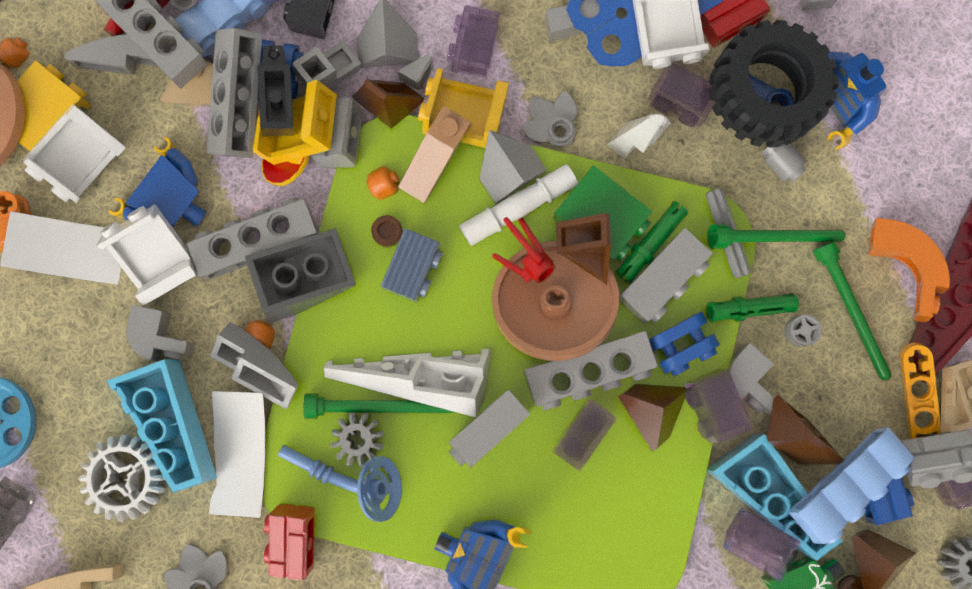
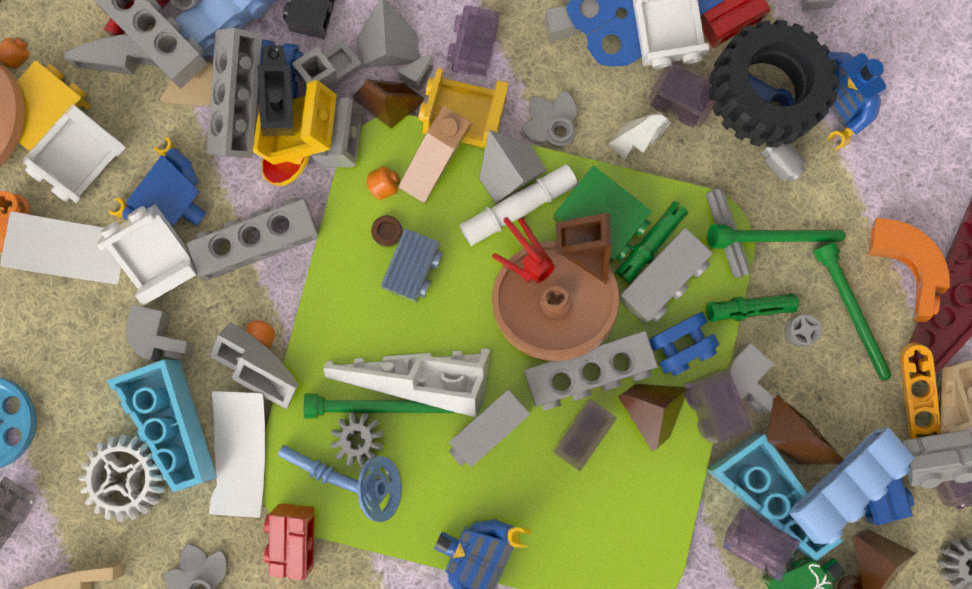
(299, 274): dark grey slope -> none

